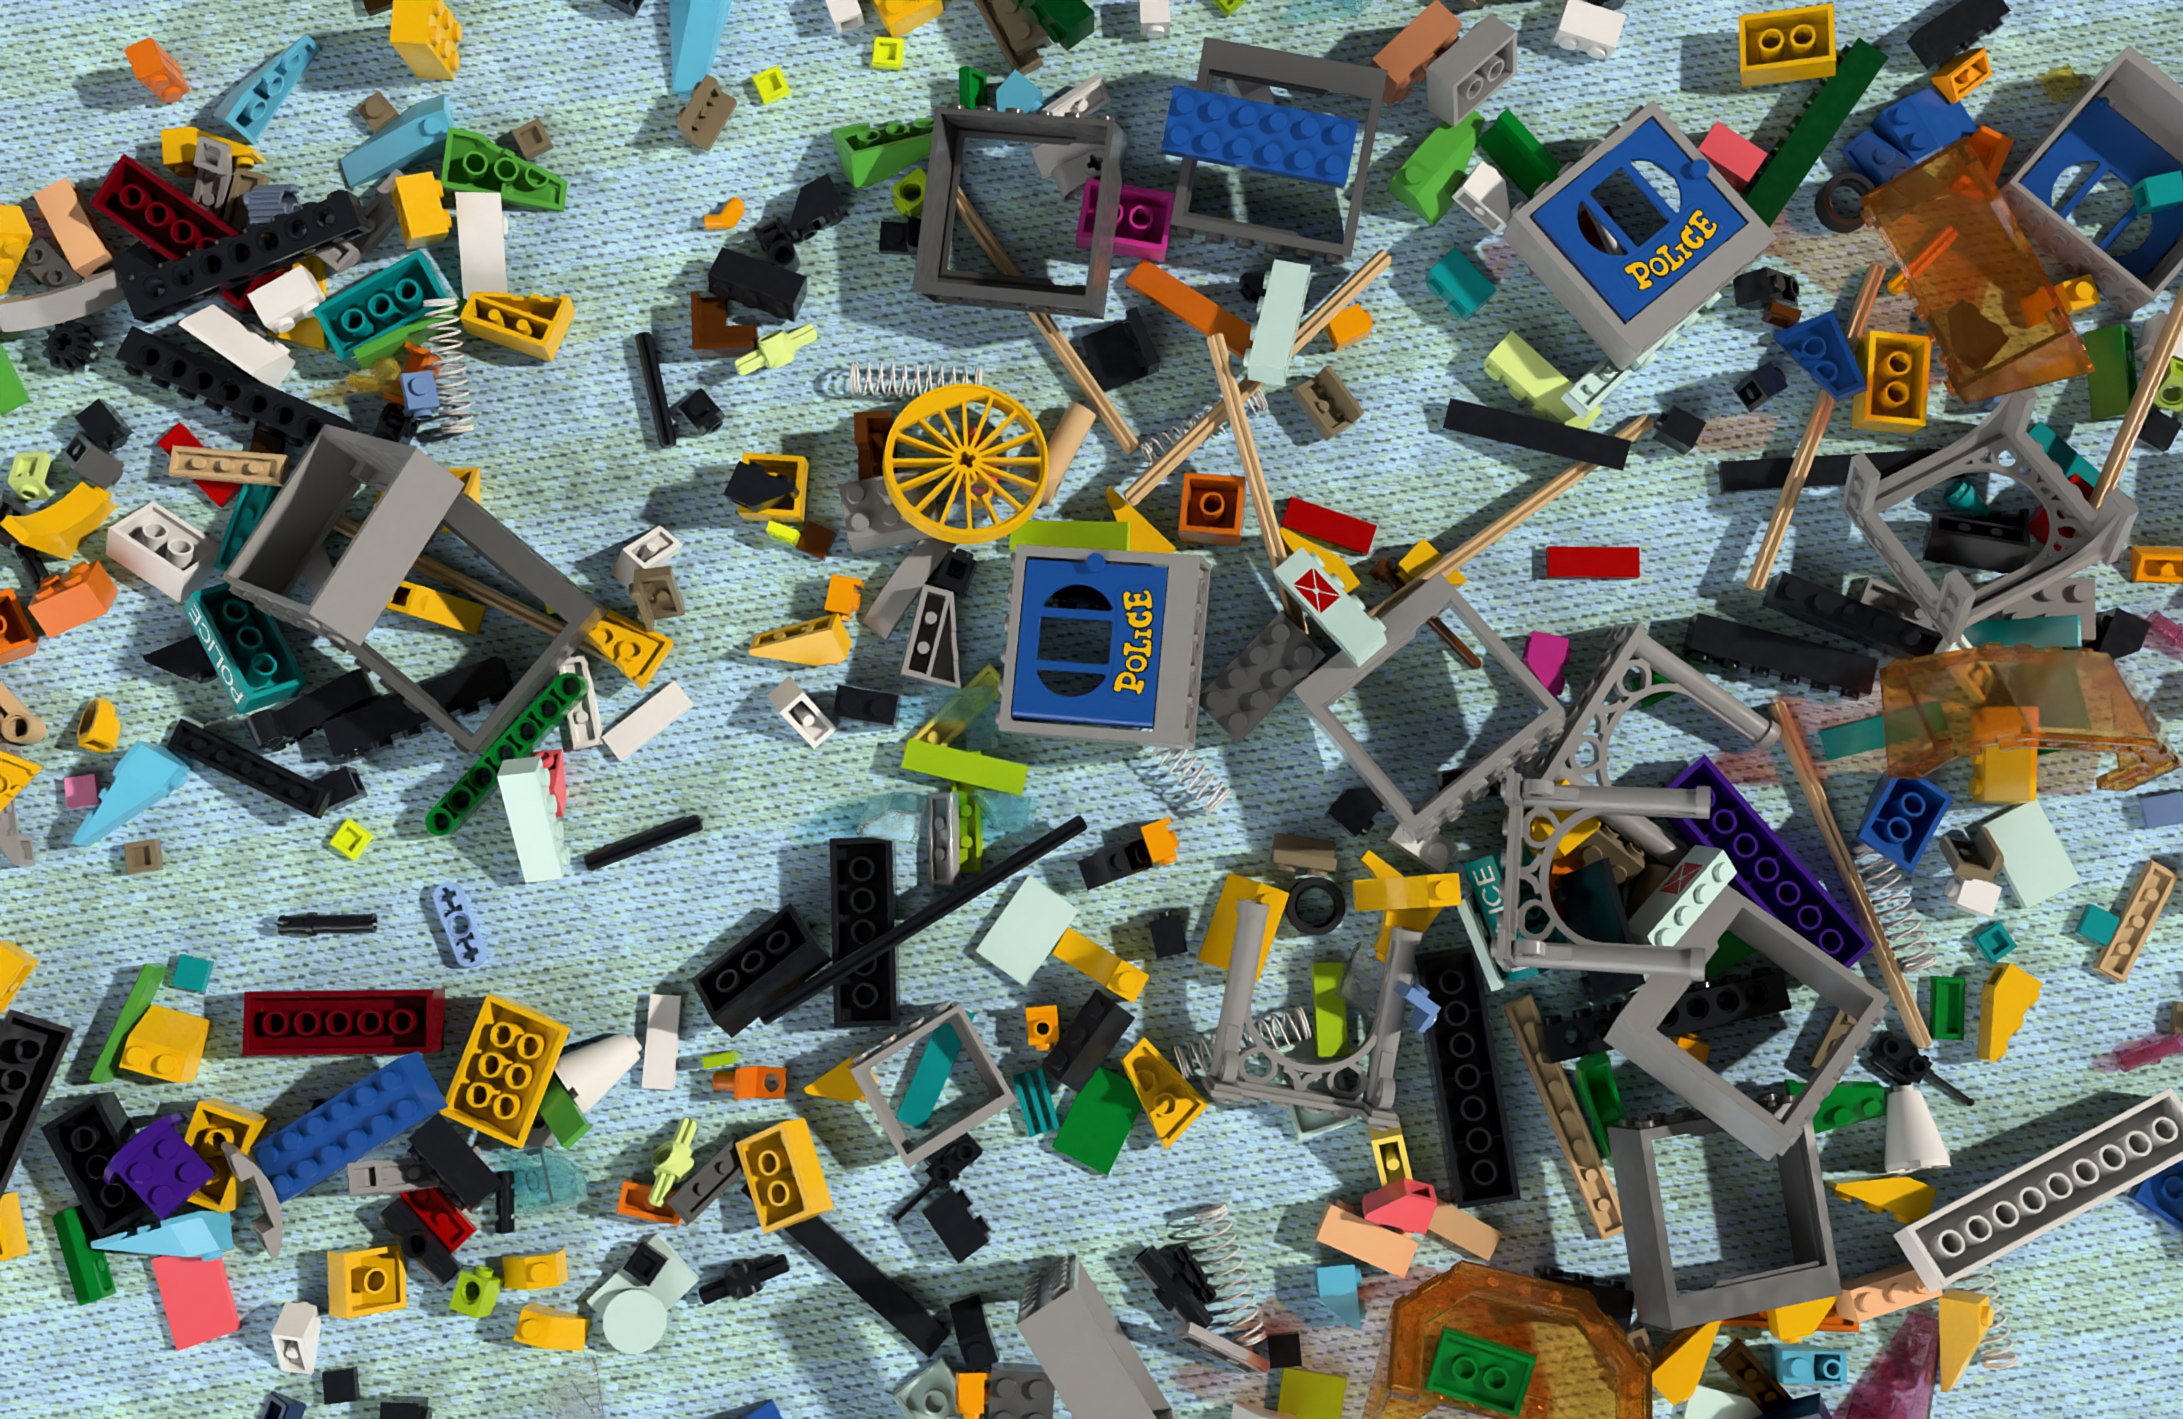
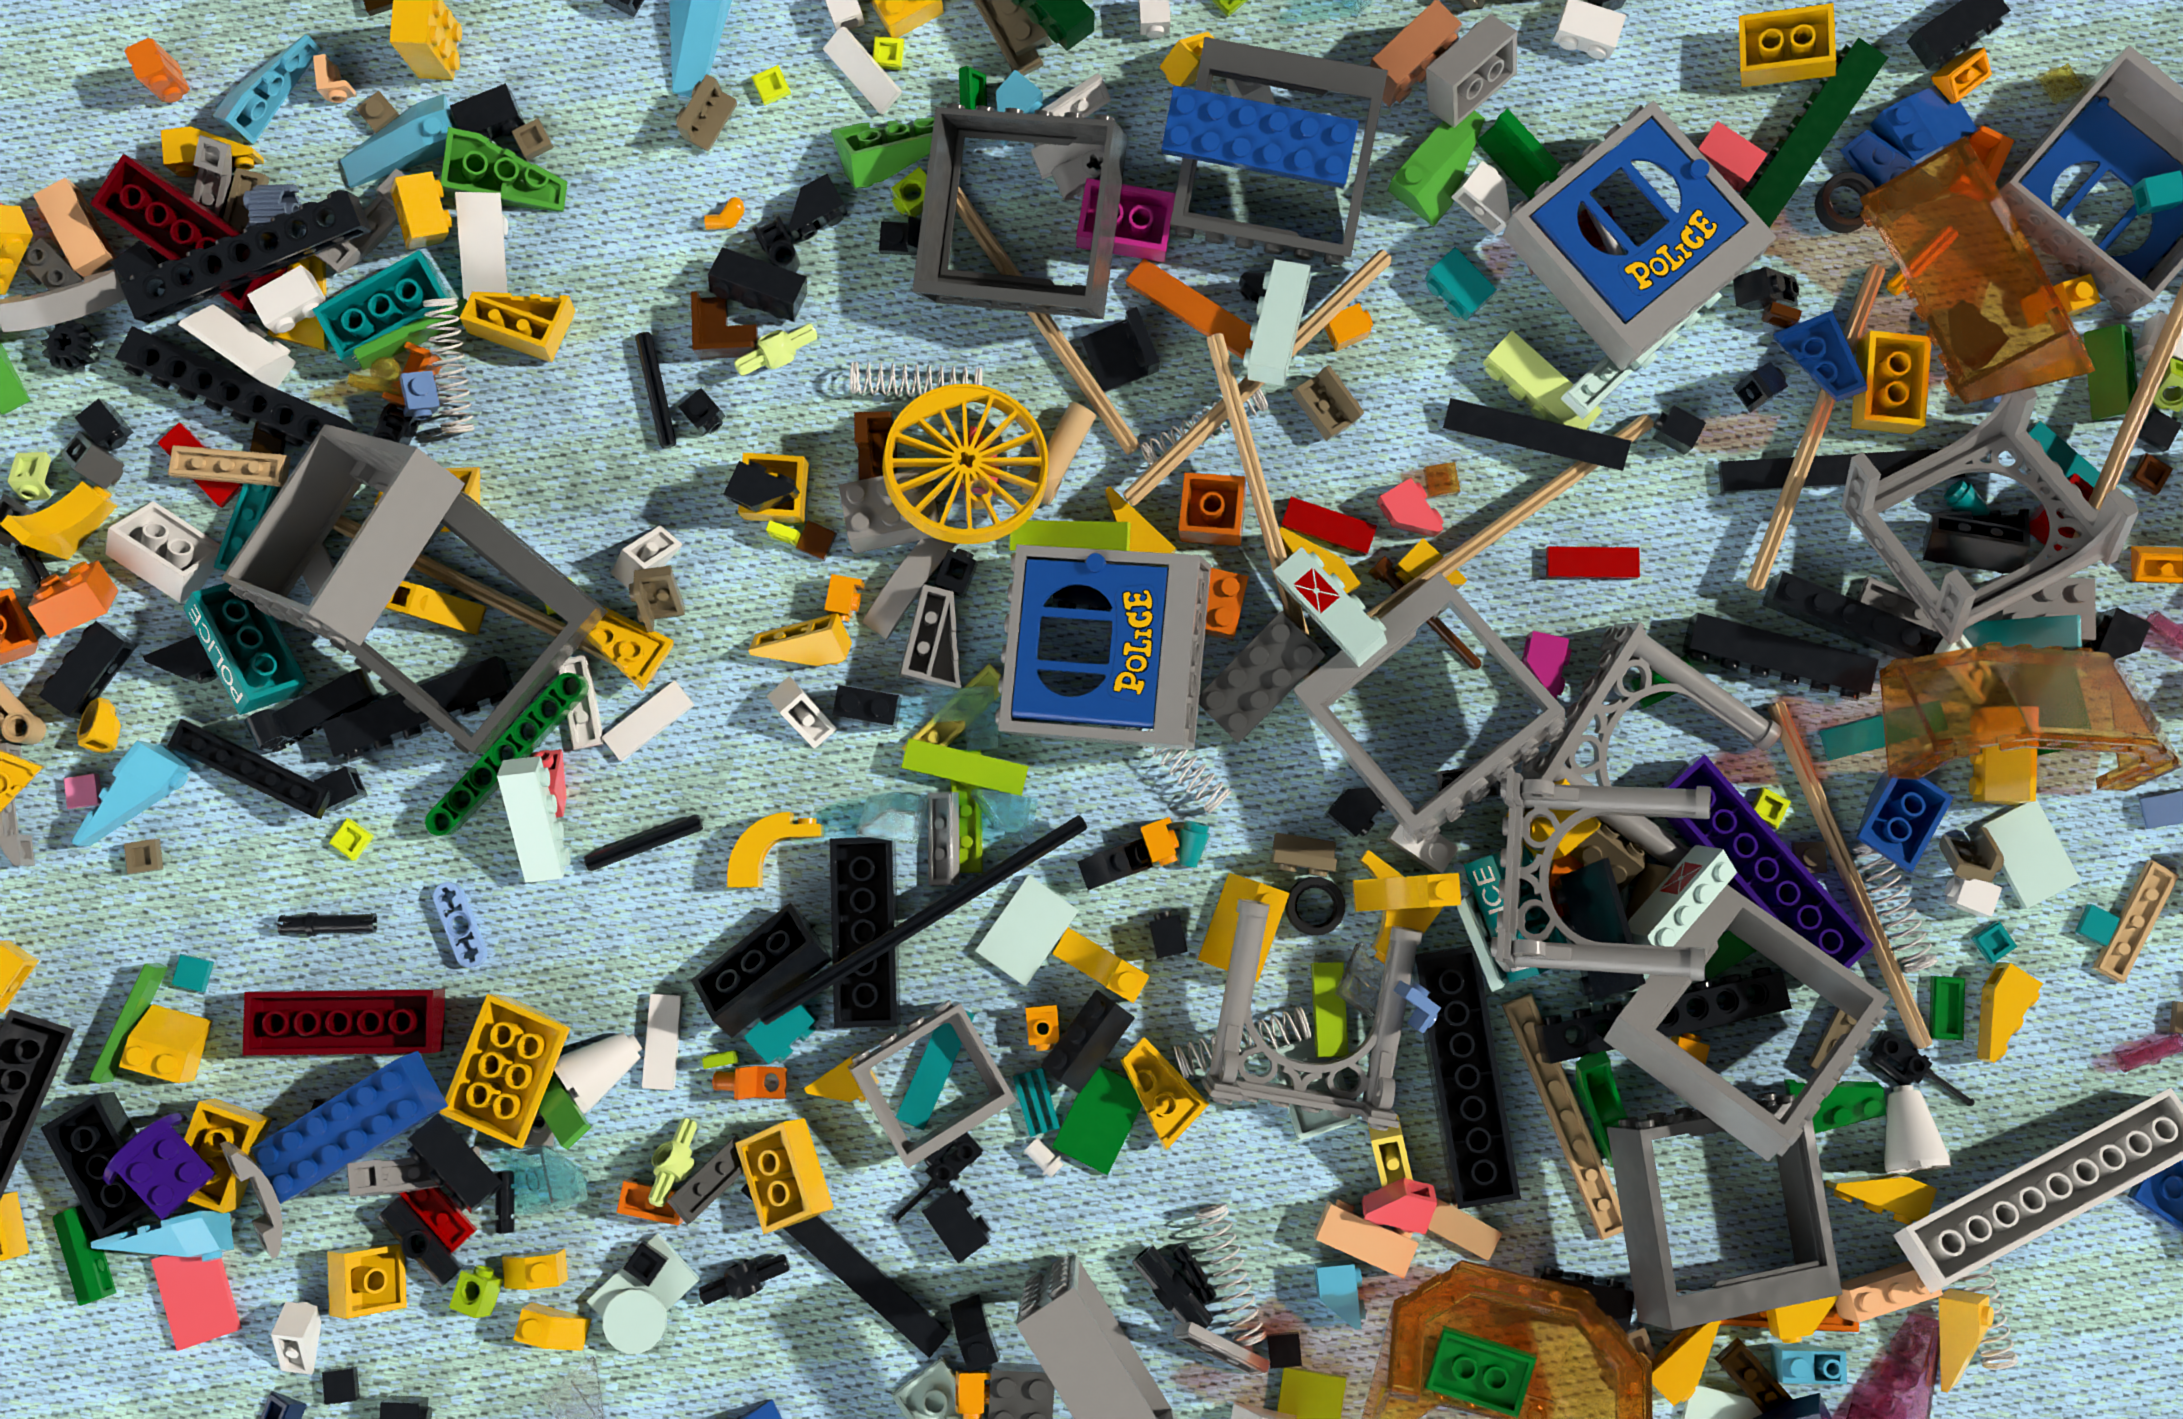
(87, 669): none -> black brick
(329, 80): none -> light nougat bracket
(489, 113): none -> black brick
(750, 850): none -> yellow arch
(775, 1039): none -> teal brick
(862, 70): none -> white tile
(1043, 1157): none -> white pin
(1184, 60): none -> yellow slope
(1192, 842): none -> teal cone
(1224, 603): none -> orange brick
(1409, 511): none -> coral slope
(1441, 480): none -> clear orange plate
(1770, 807): none -> neon yellow tile
(1811, 855): none -> dark tan plate
(2150, 474): none -> reddish brown tile

